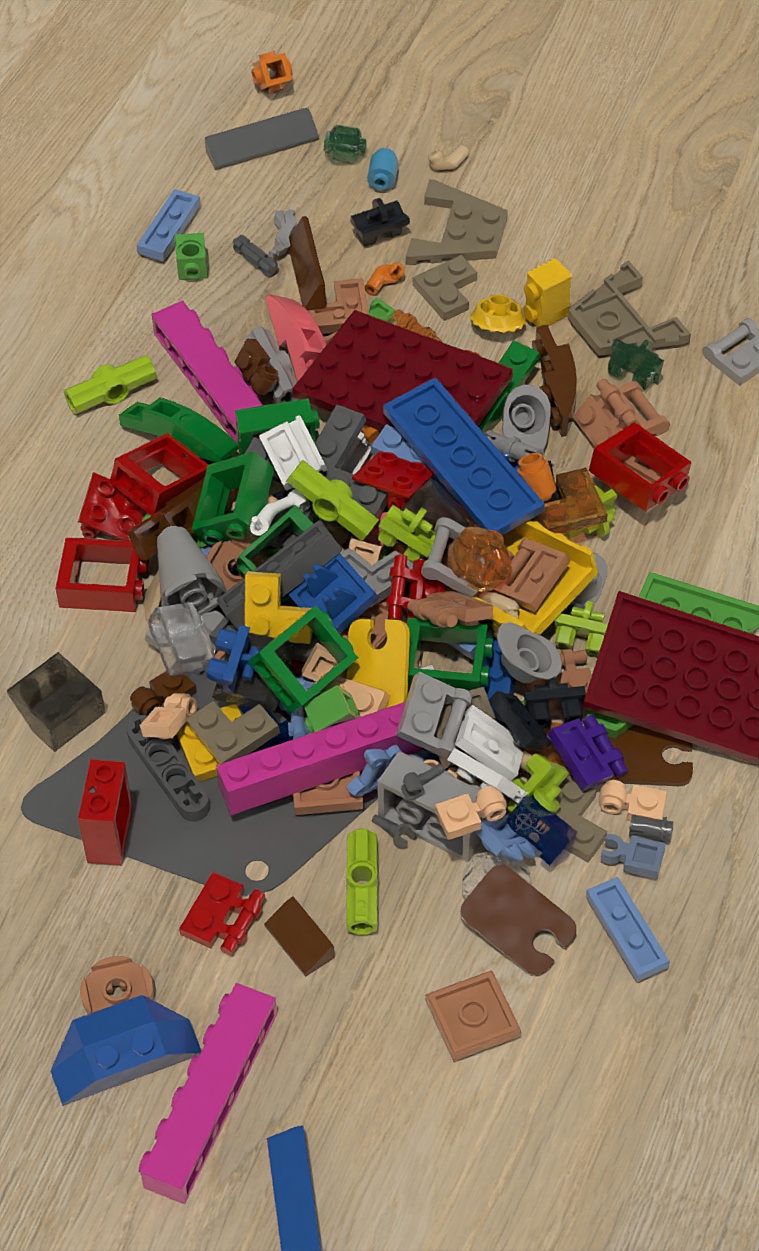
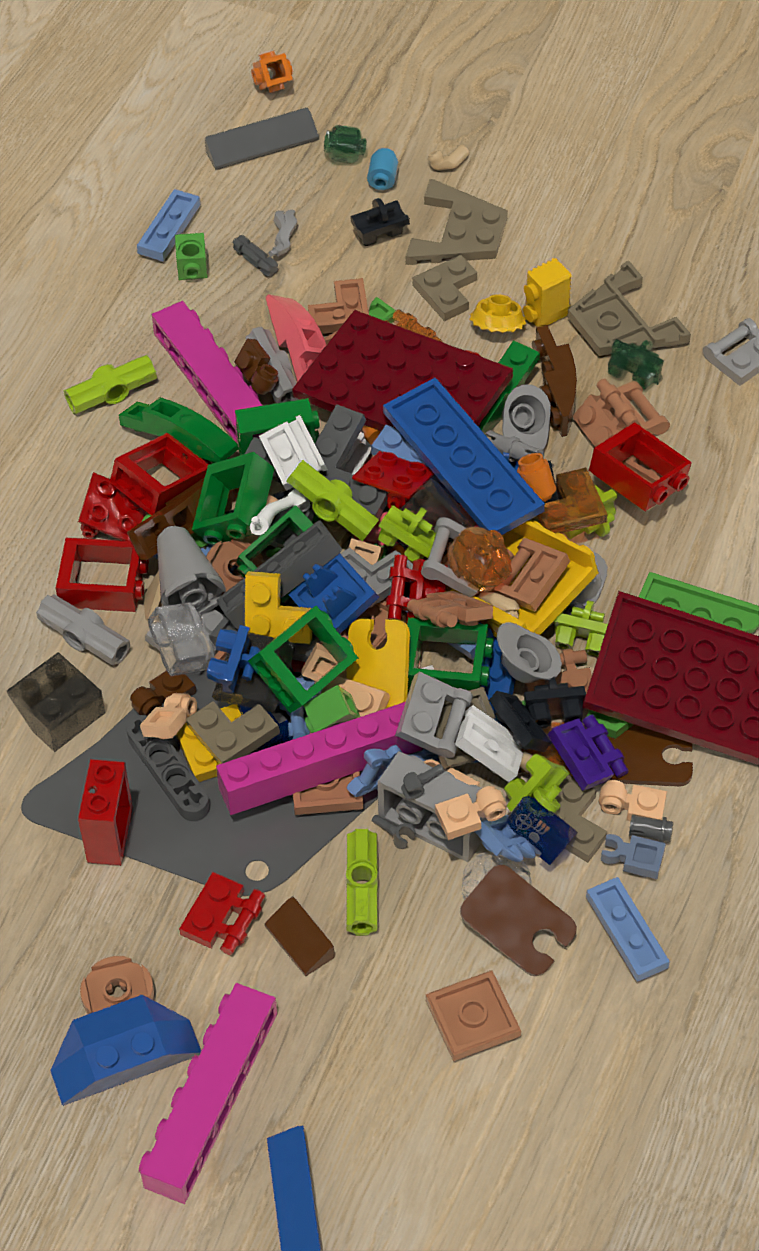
(83, 629): none -> light grey piece
(307, 266): reddish brown slope -> none
(384, 275): orange arm -> none
(472, 770): white plate -> none

